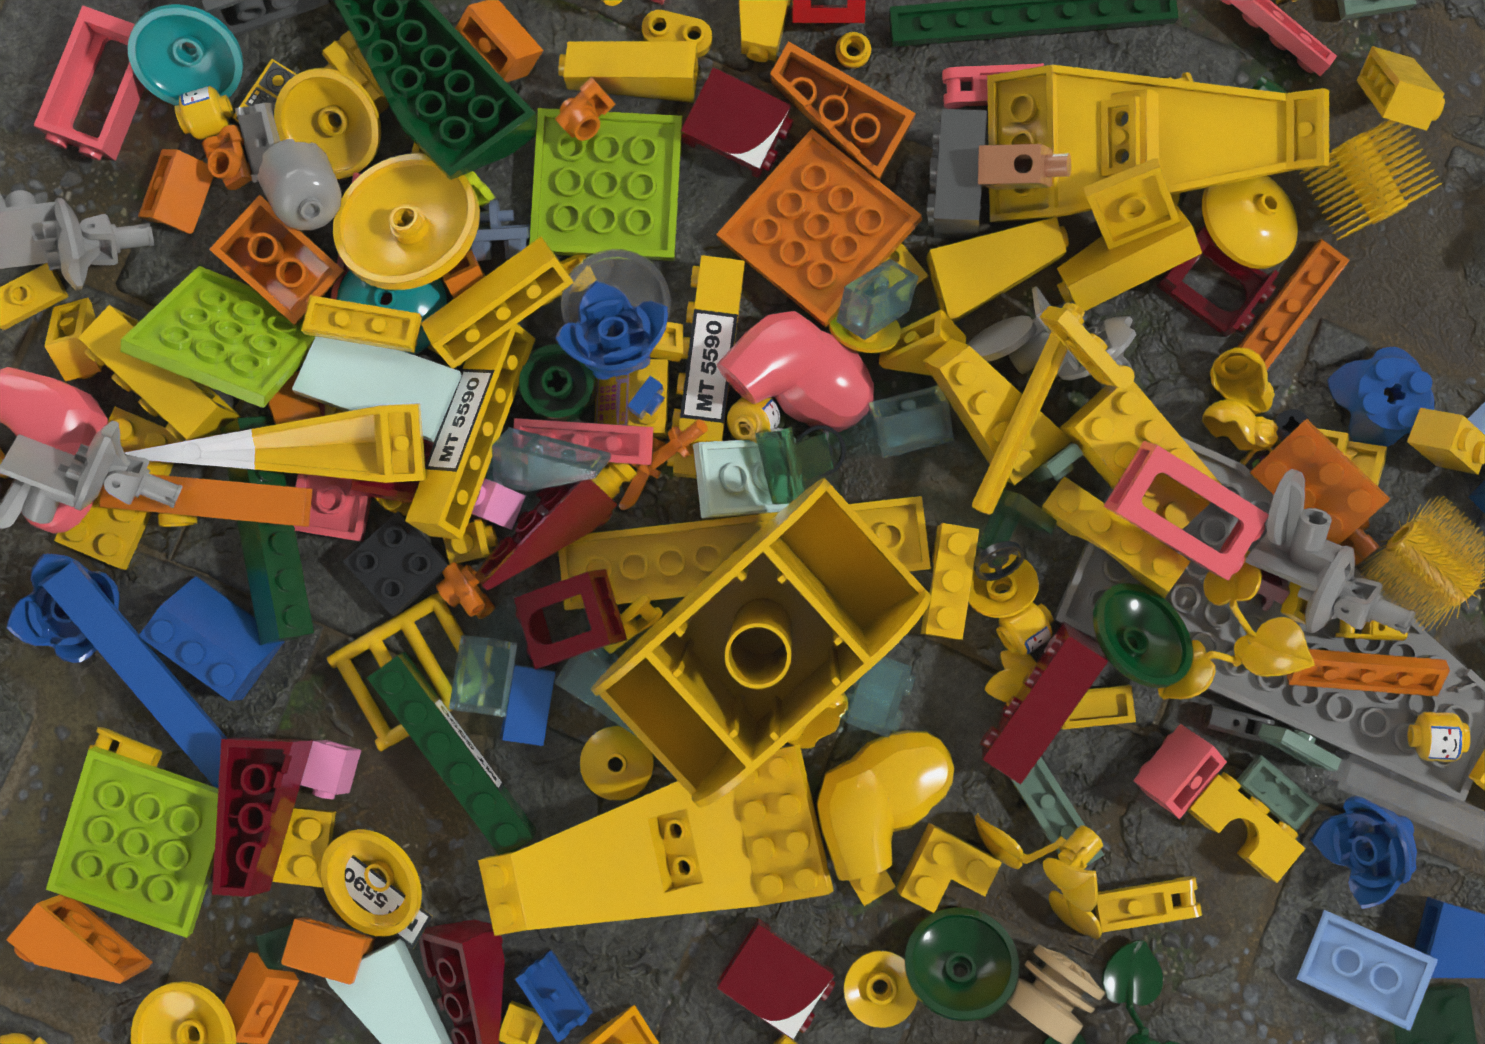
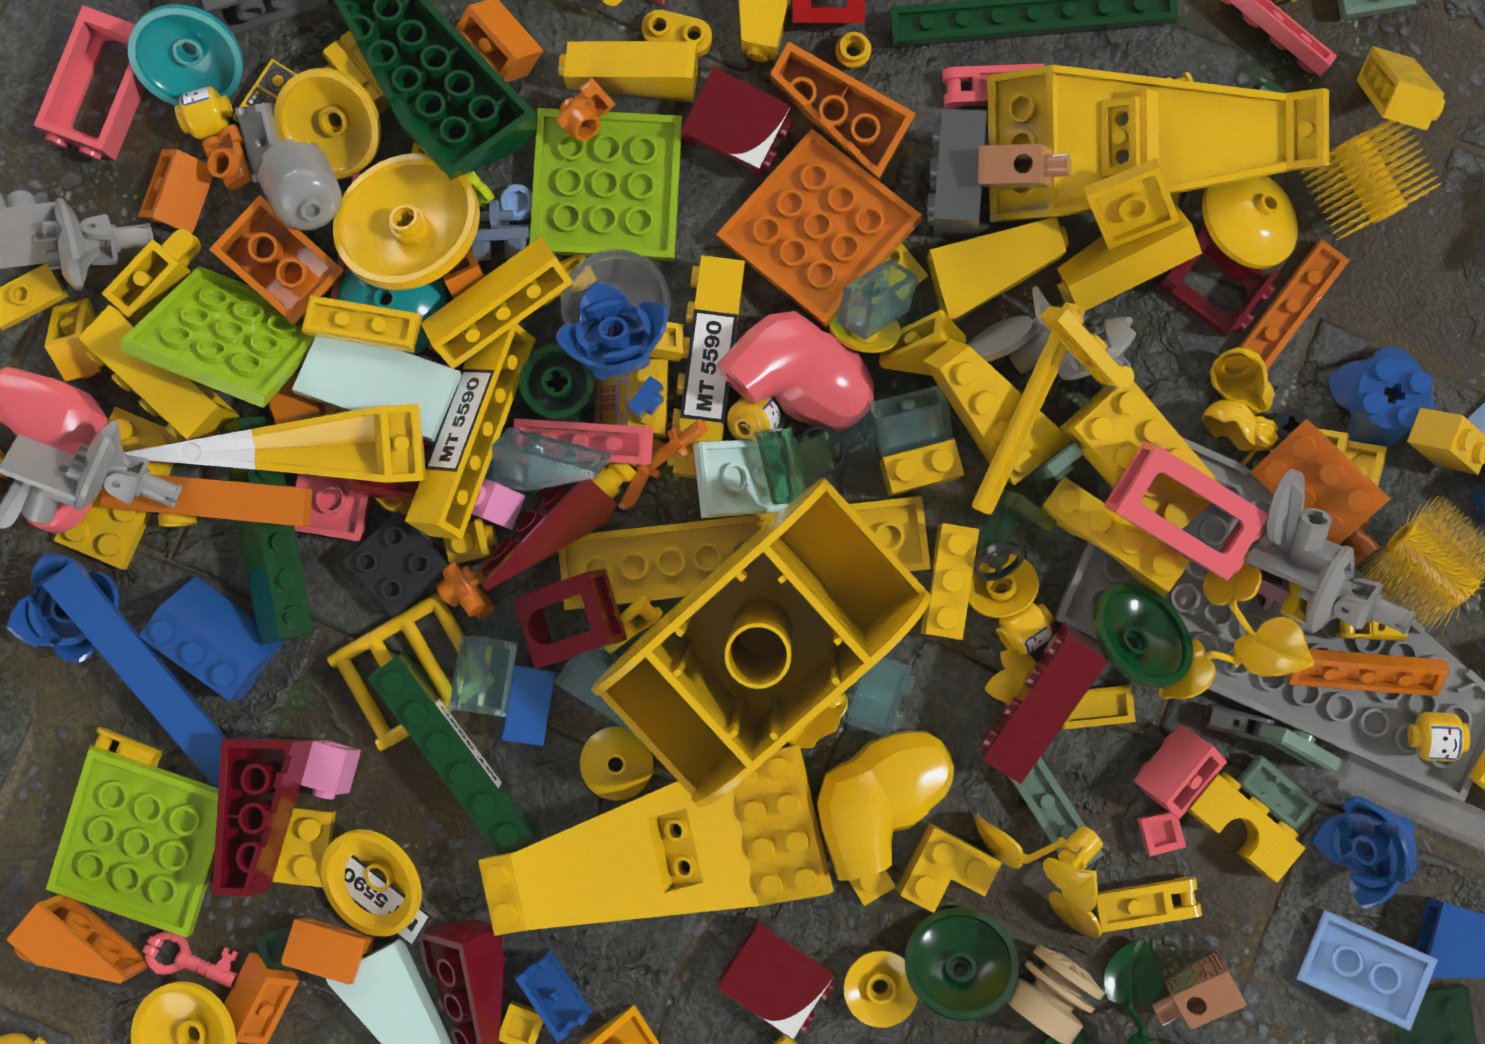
(153, 274): none -> yellow brick
(185, 960): none -> coral piece
(518, 199): none -> light blue tile
(921, 468): none -> yellow brick
(1161, 833): none -> coral plate
(1200, 994): none -> nougat torso

